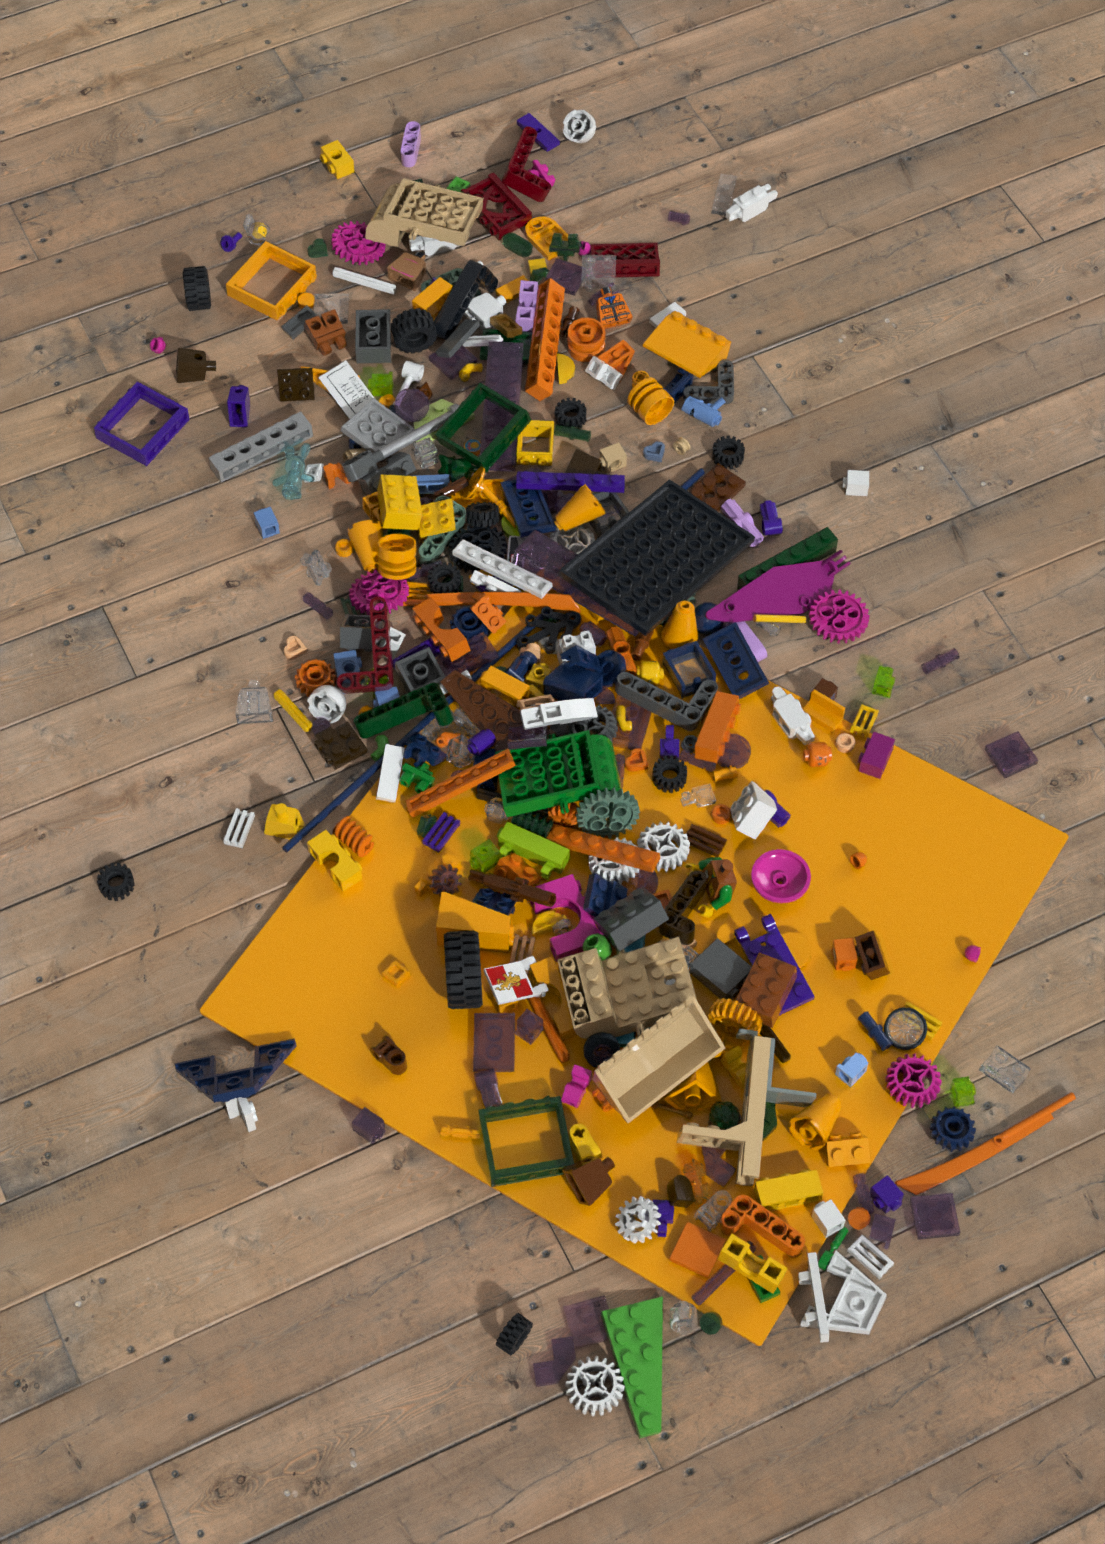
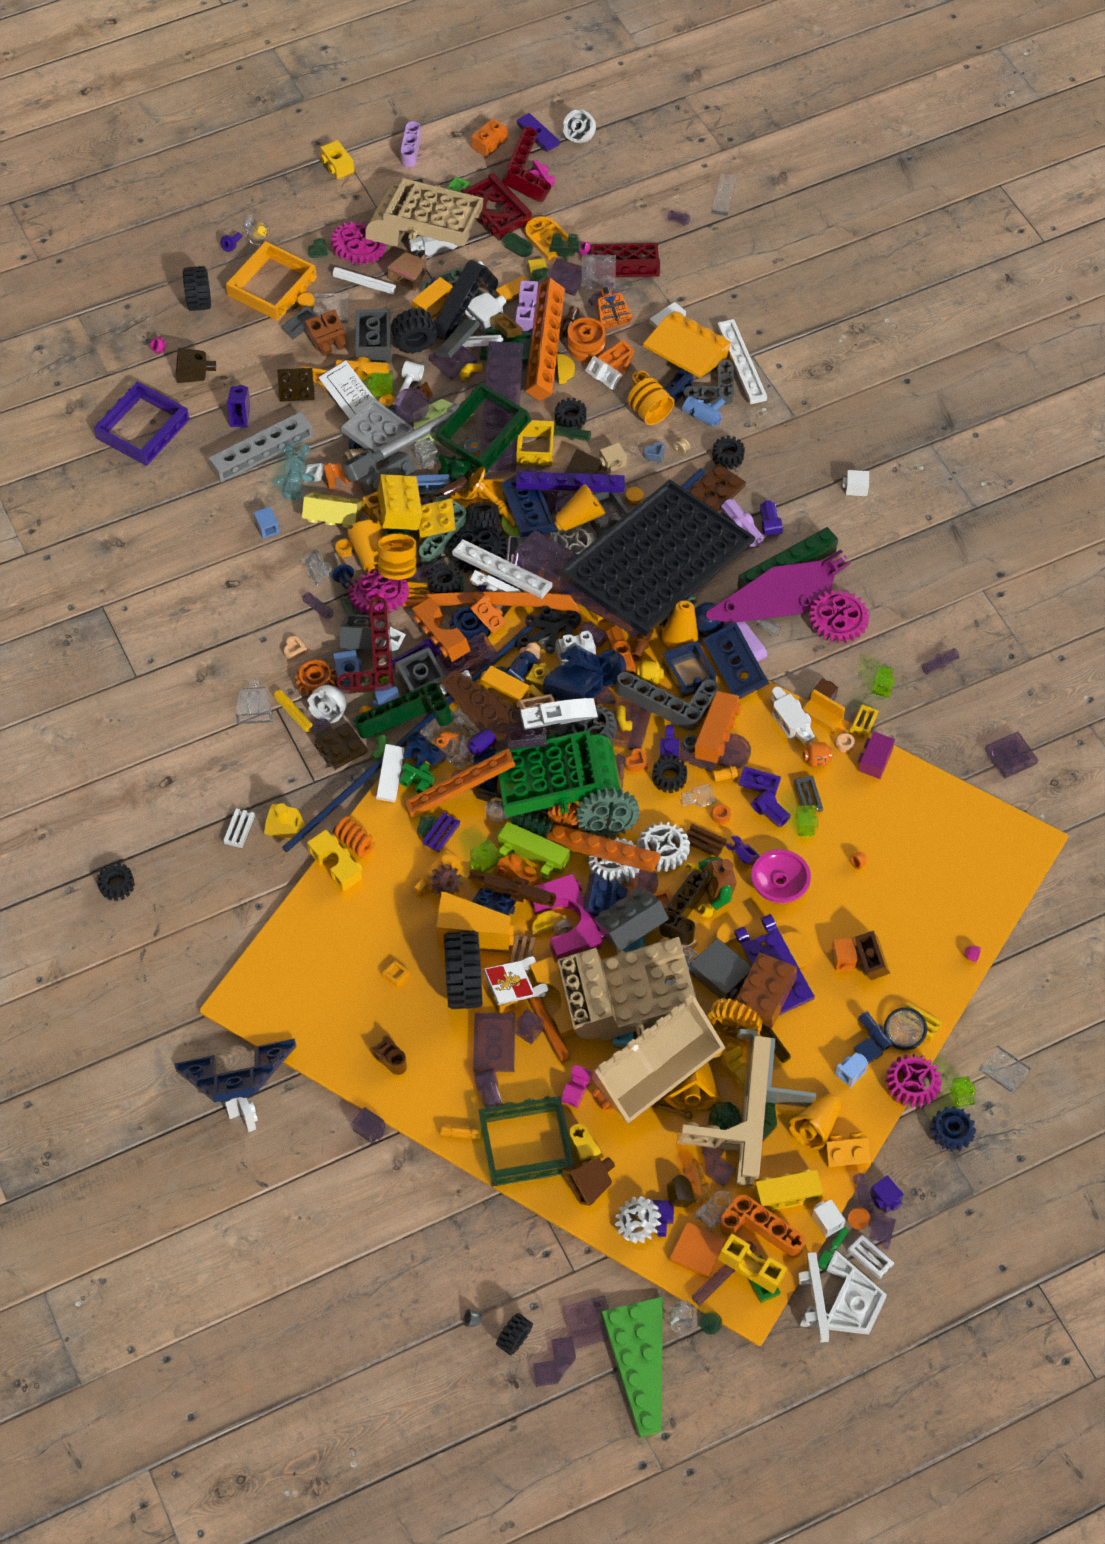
(331, 509): none -> light yellow slope
(342, 573): none -> dark blue piece
(365, 368): none -> light orange piece
(472, 1318): none -> dark grey hinge
(489, 137): none -> orange brick
(596, 1041): black wheel -> none
(600, 943): bright green head -> none
(604, 1371): white gear -> none
(634, 495): none -> light orange tile
(742, 362): none -> white plate
(744, 851): none -> dark purple plate
(751, 203): white hinge -> none
(752, 810): white slope -> none
(759, 780): none -> dark purple plate
(779, 618): yellow bar -> none
(804, 780): none -> dark grey tile
(806, 820): none -> clear neon green brick
(869, 1050): none -> dark blue tile
(930, 1178): orange piece -> none
(935, 1216): clear purple plate -> none

